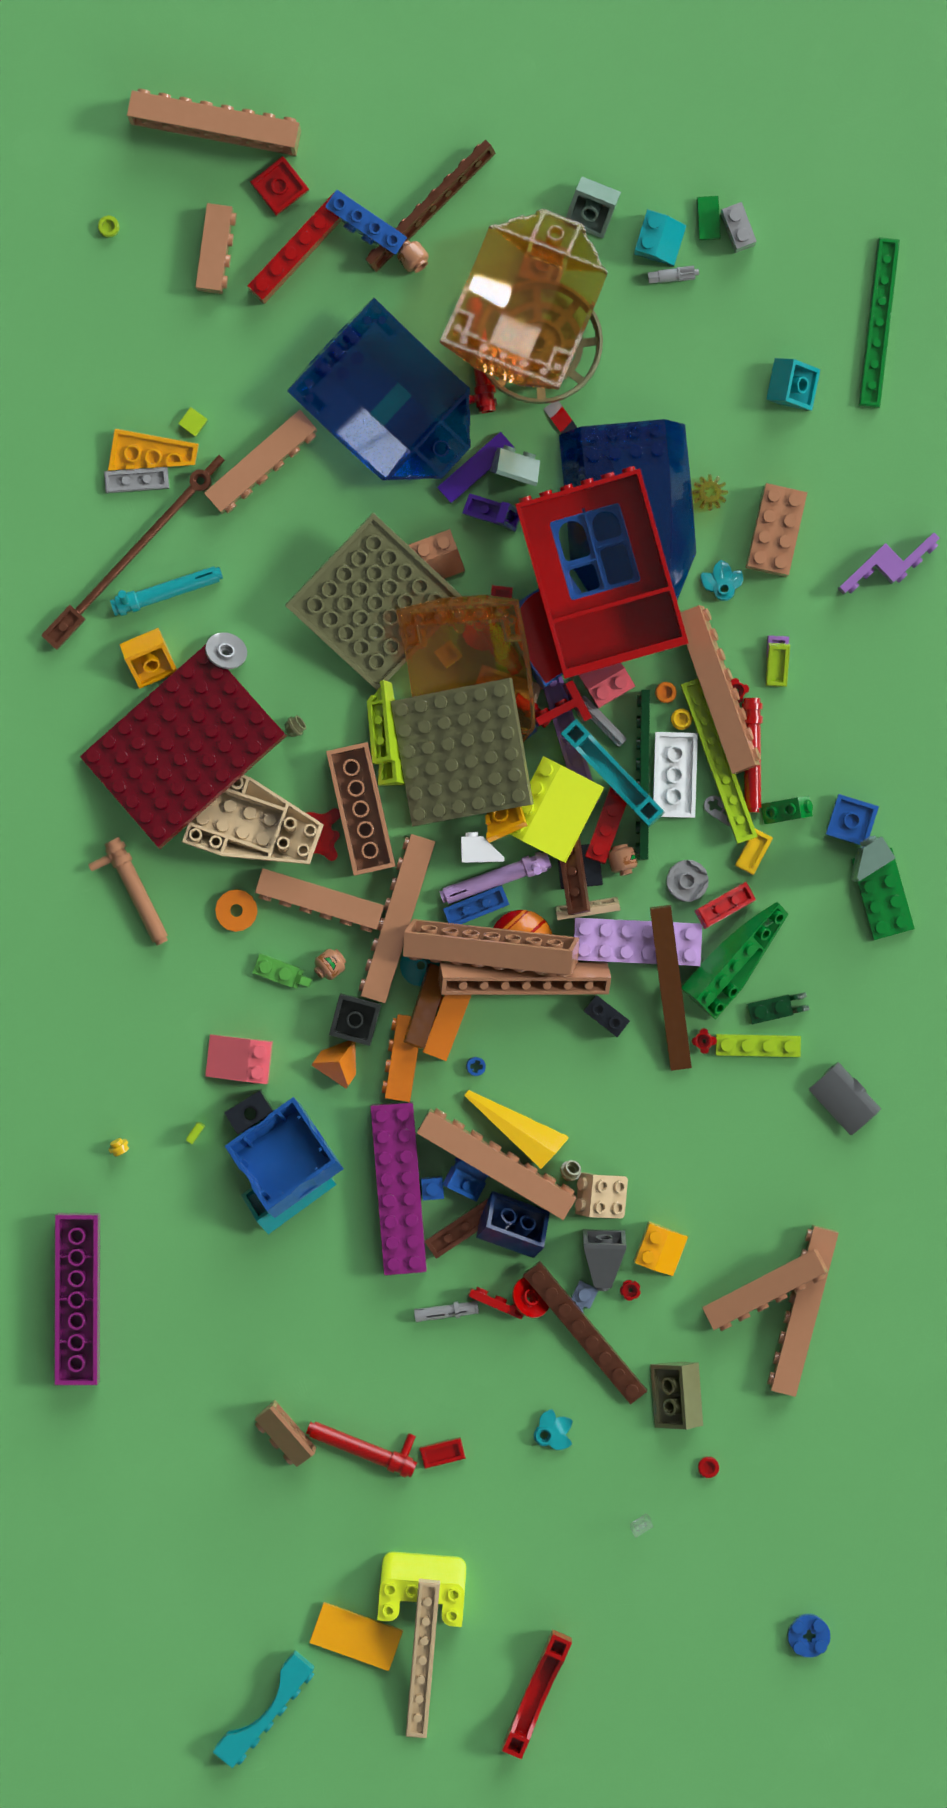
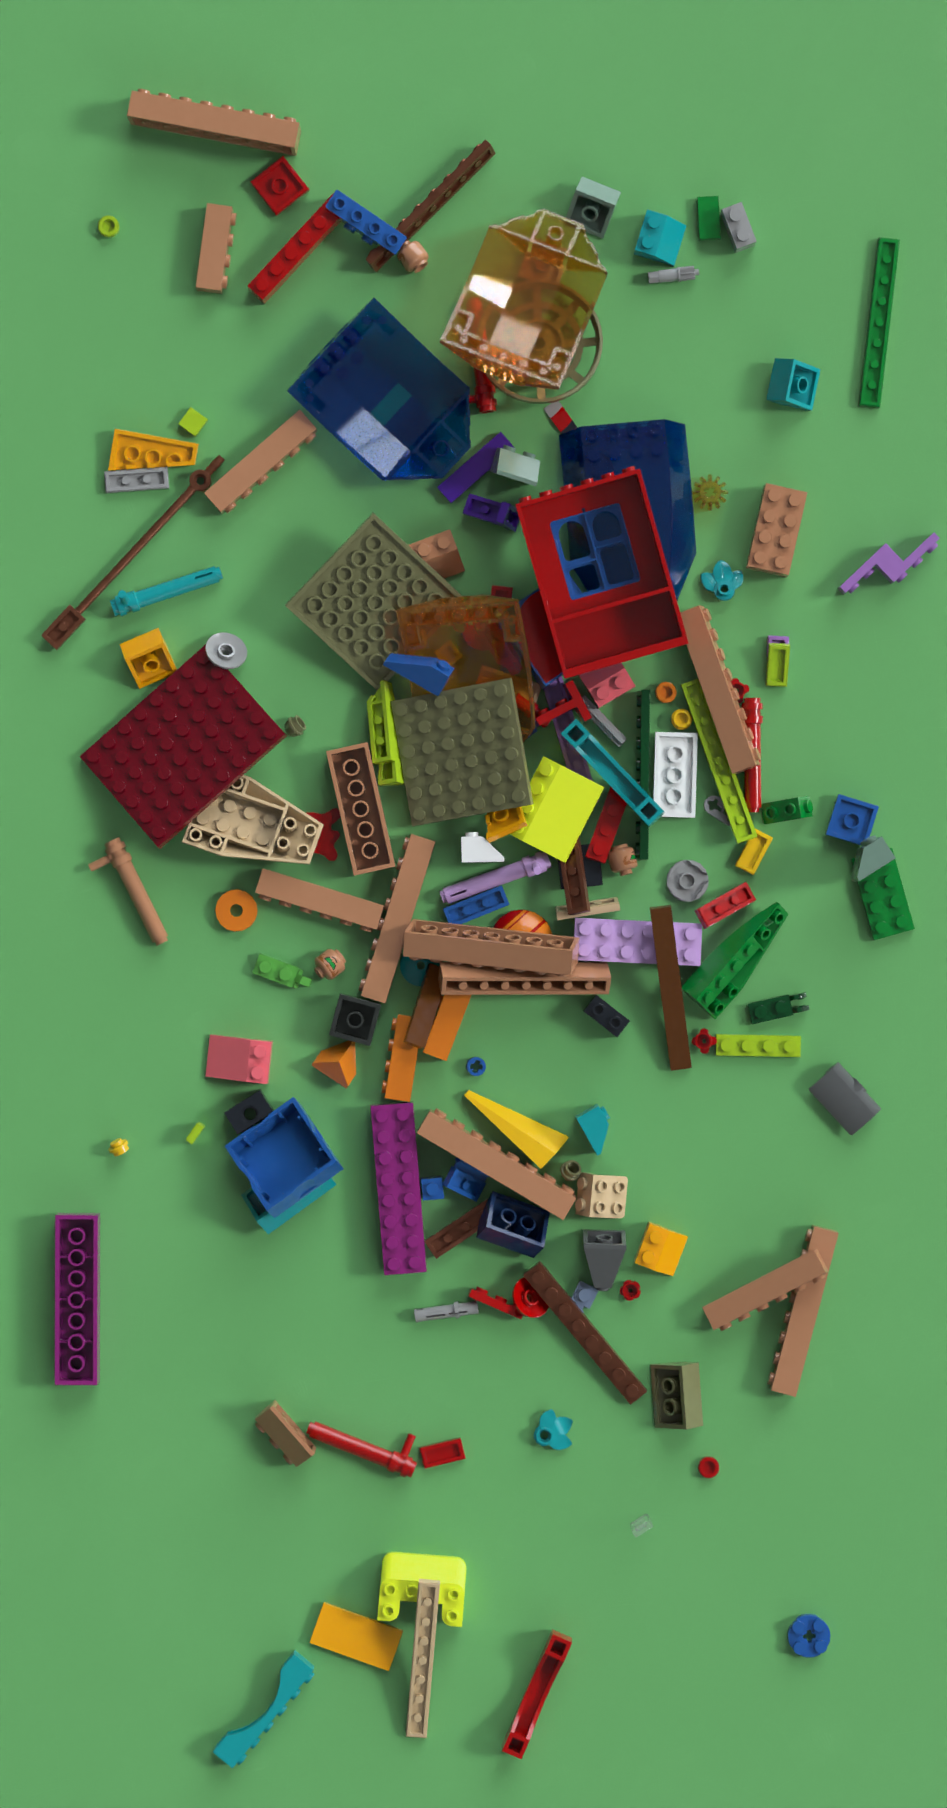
(424, 671): none -> blue slope
(595, 1126): none -> teal slope

